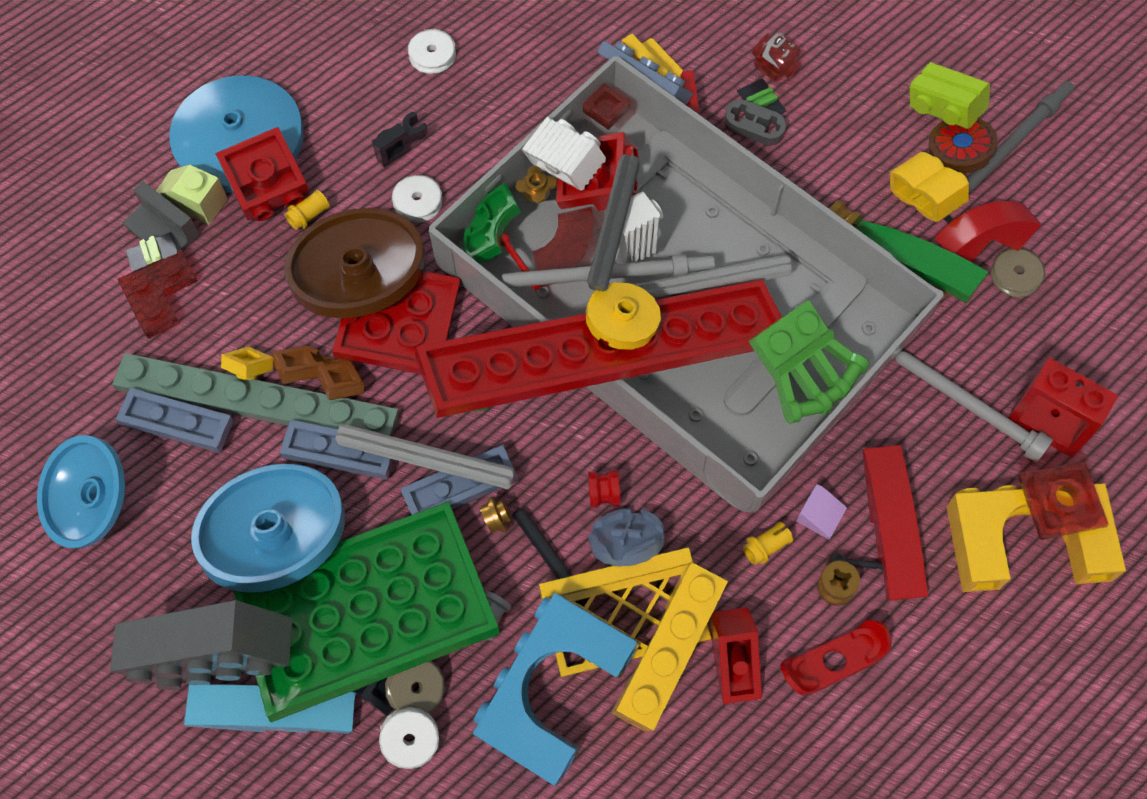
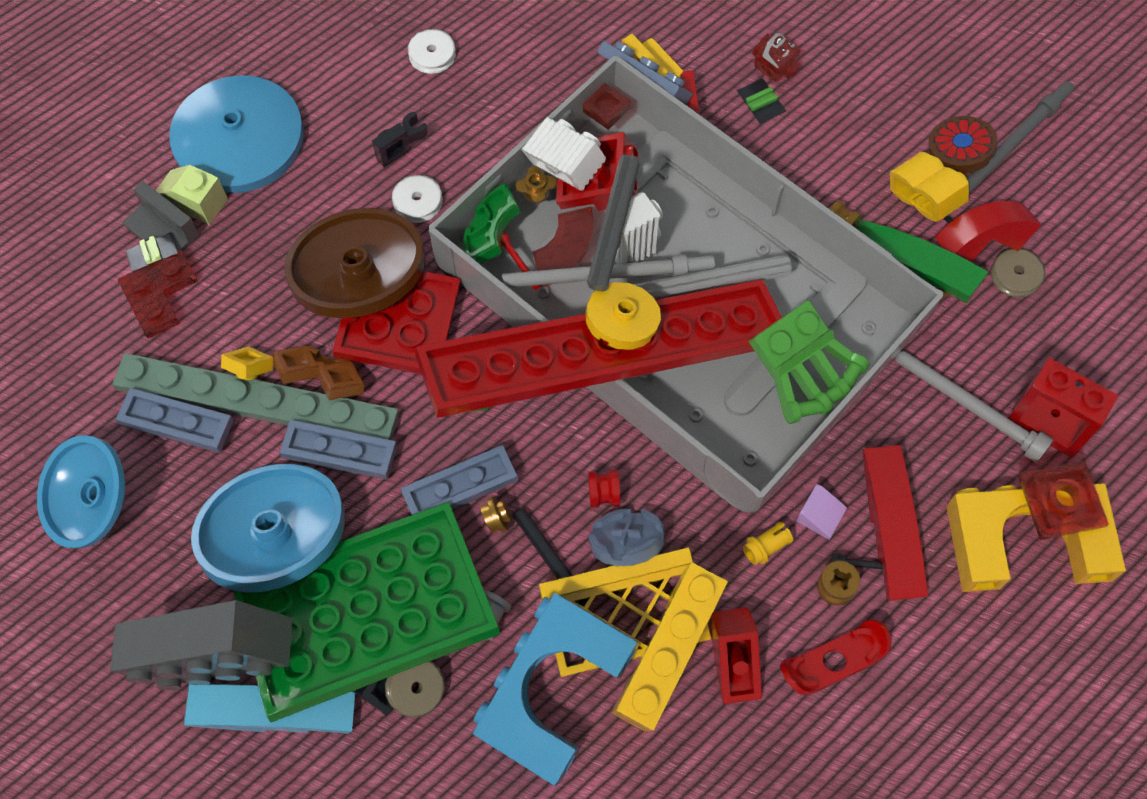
(263, 174): red plate -> none
(306, 210): yellow pin -> none
(413, 753): white piece -> none
(425, 456): light grey axle -> none
(755, 122): dark grey beam -> none
(949, 95): lime brick -> none

